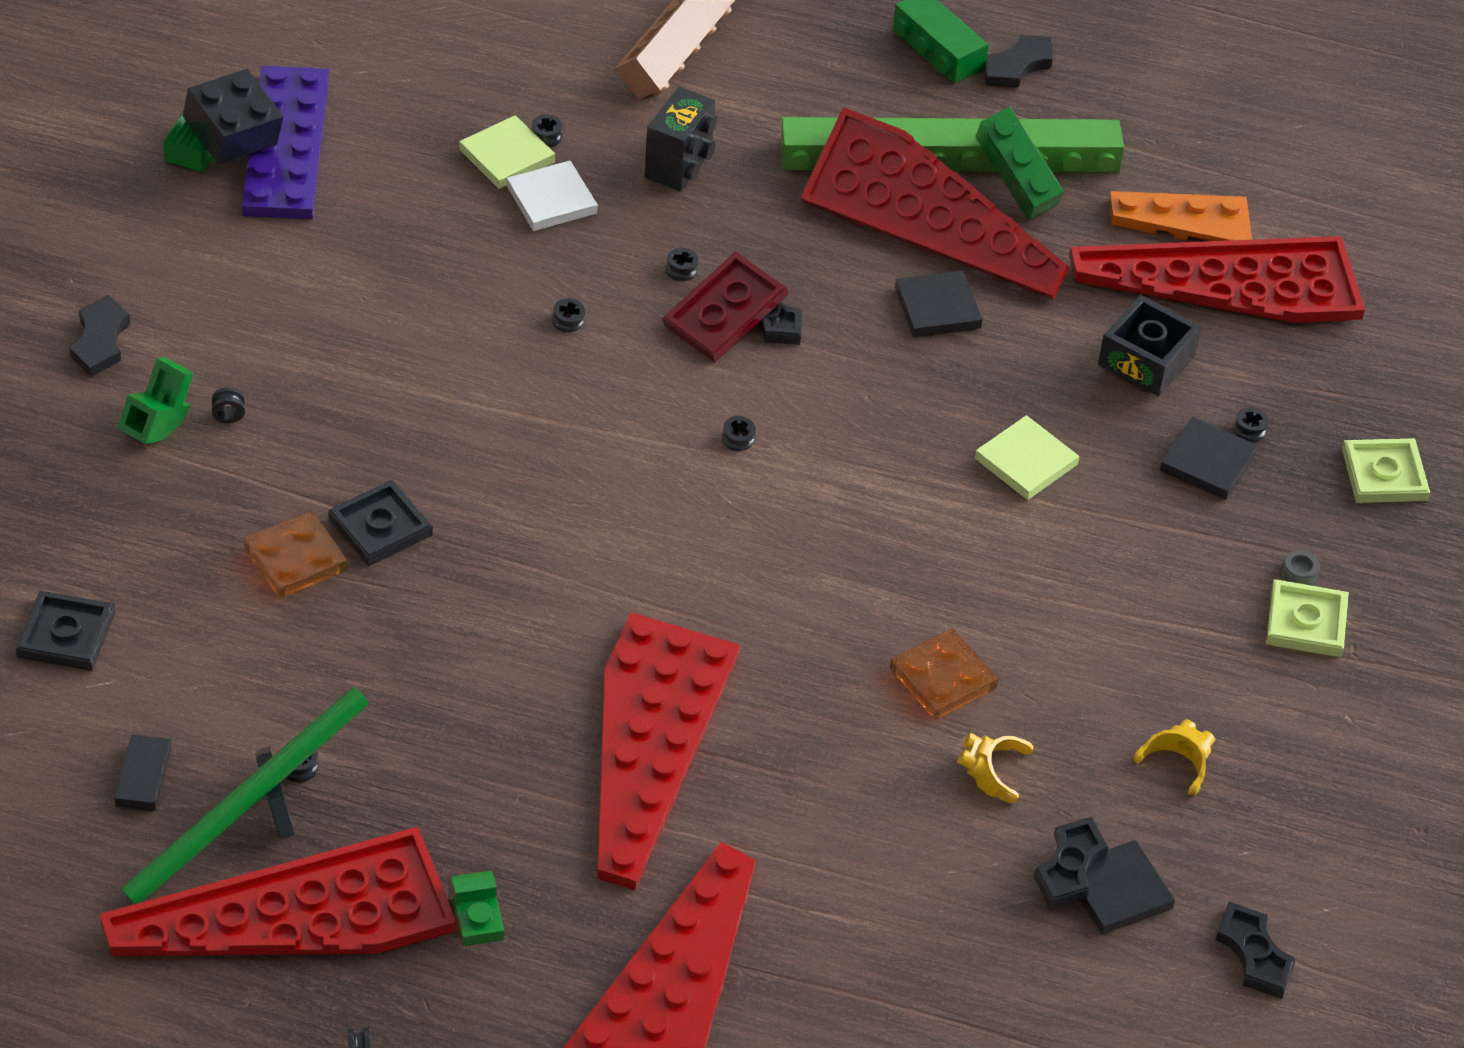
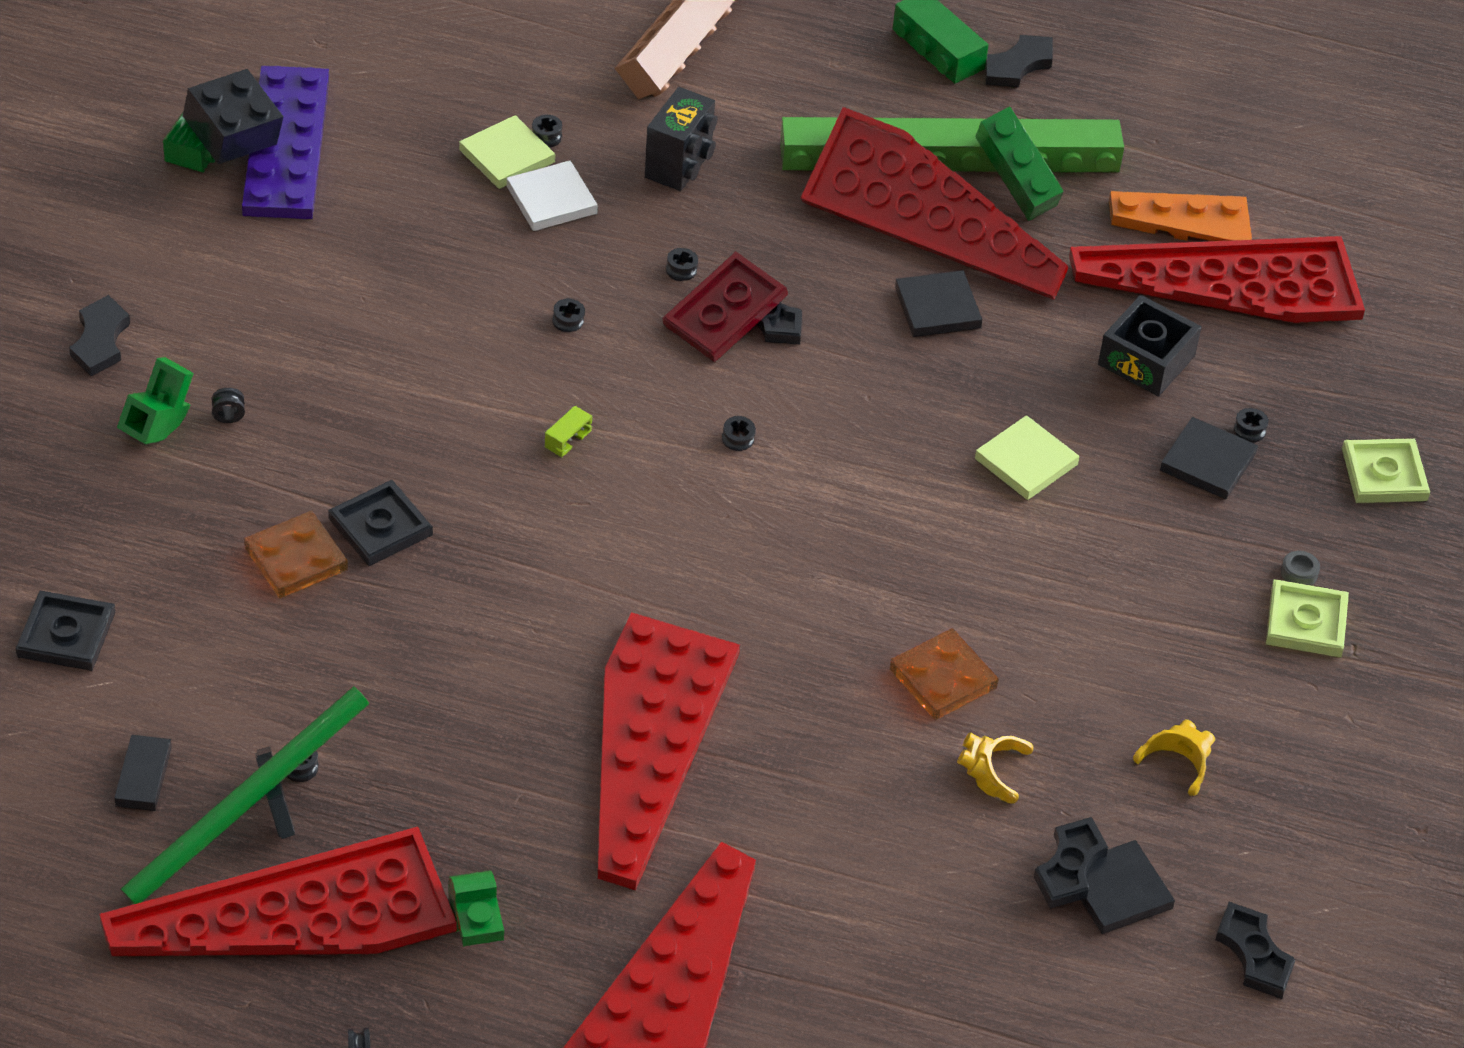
(575, 423): none -> lime piece

